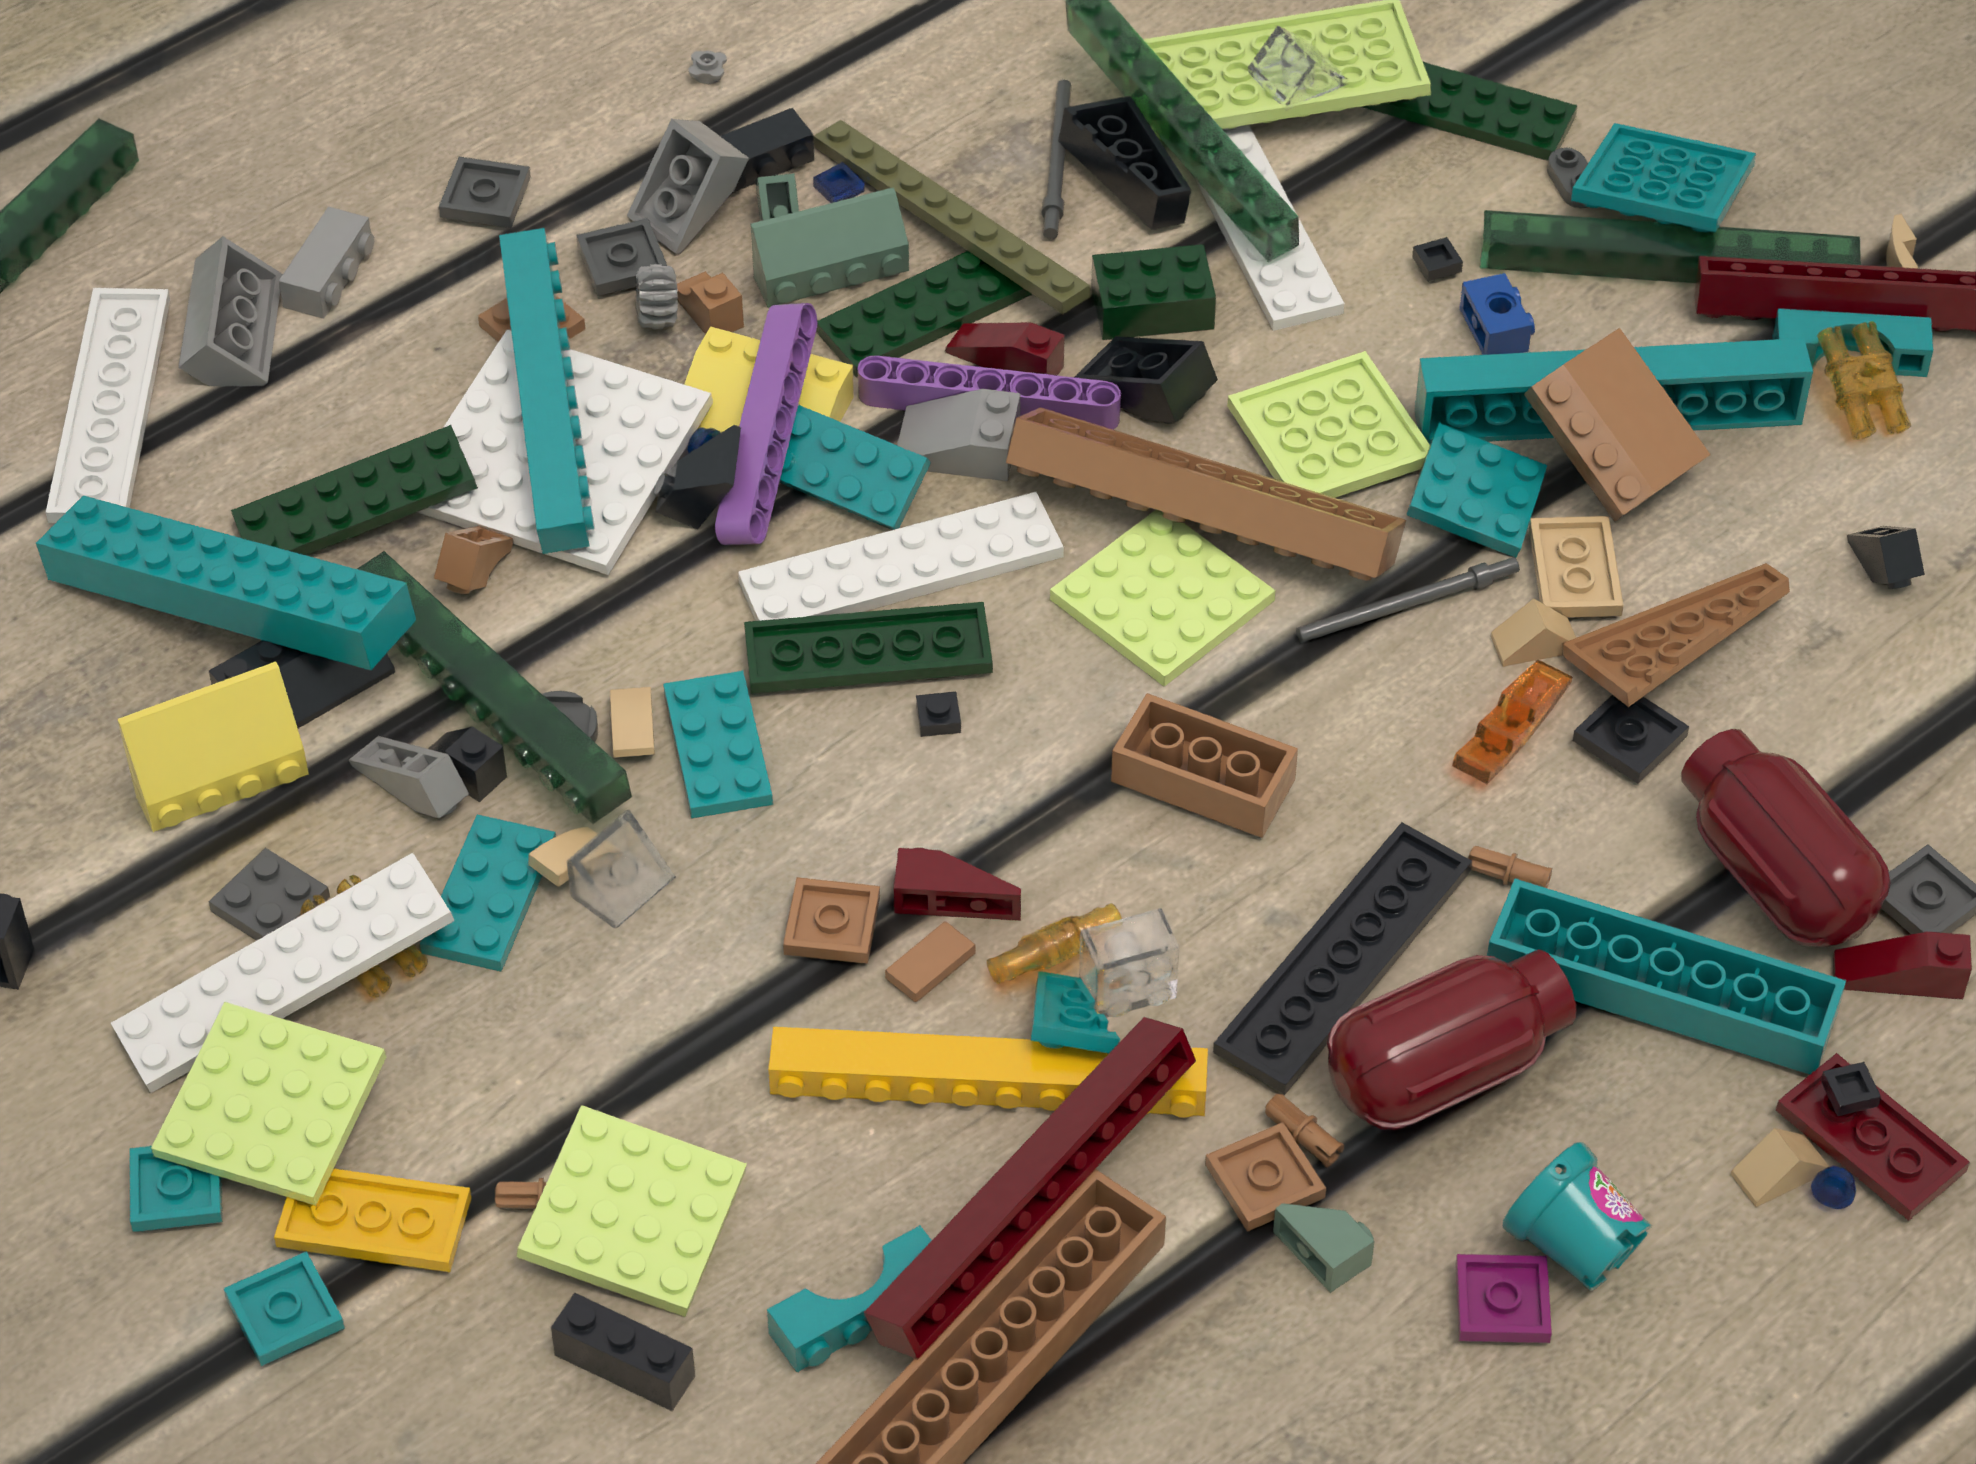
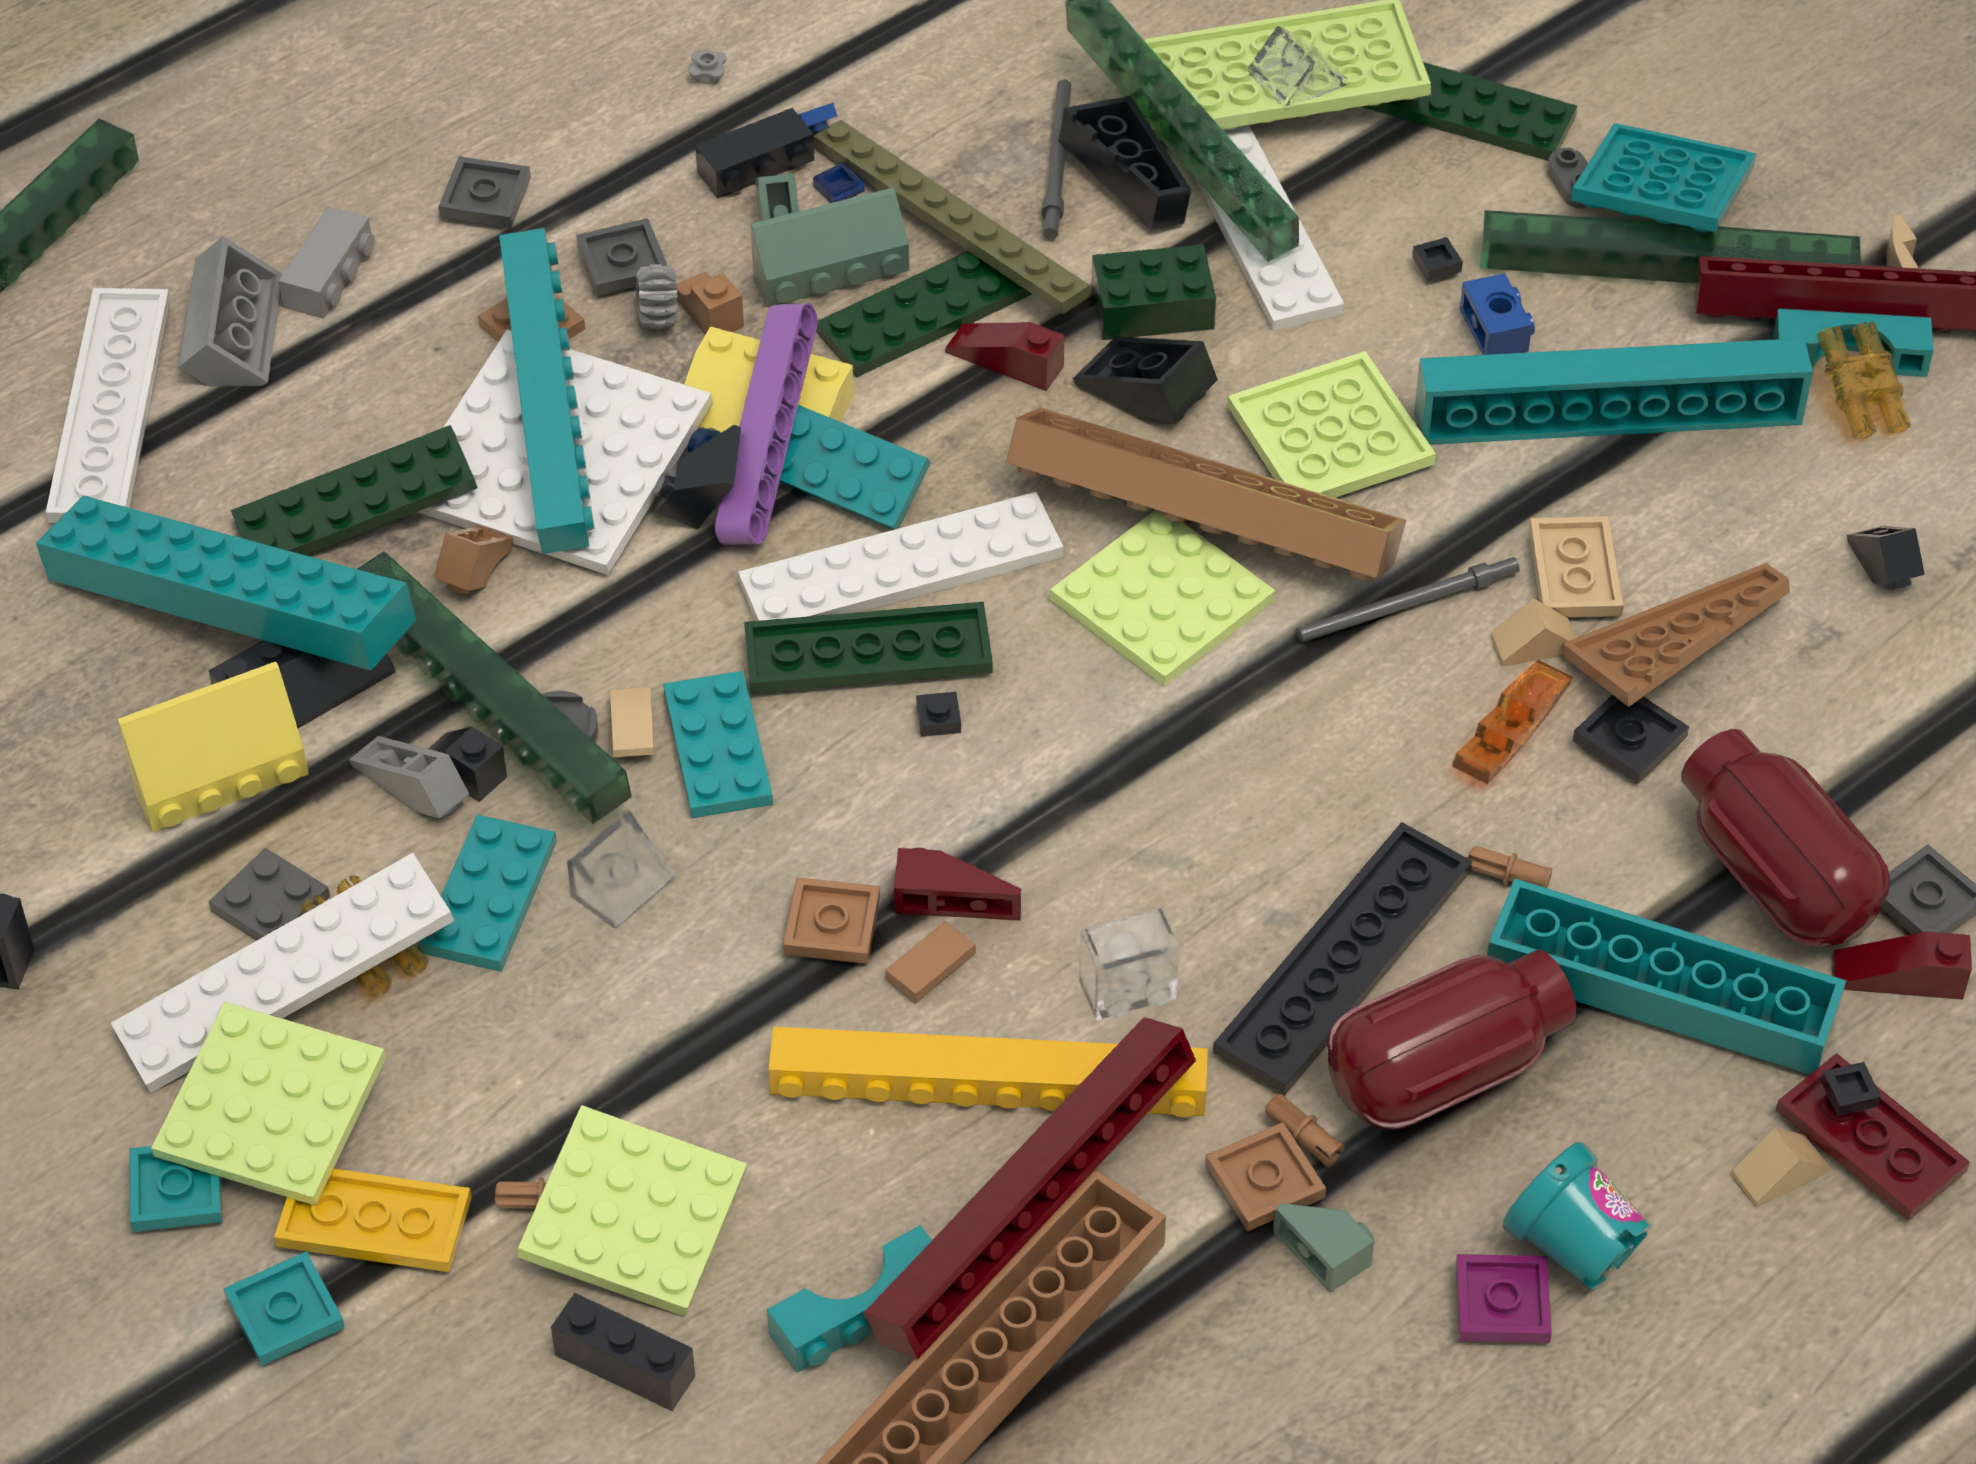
(552, 857): tan slope -> none
(686, 182): light grey slope -> none
(817, 118): none -> blue plate
(905, 382): medium lavender beam -> none
(963, 432): light grey slope -> none
(1048, 944): clear yellow pin -> none
(1067, 1015): teal wing -> none
(1204, 765): medium nougat brick -> none
(1477, 490): teal plate -> none
(1616, 424): medium nougat slope -> none
(1834, 1187): clear blue plate -> none

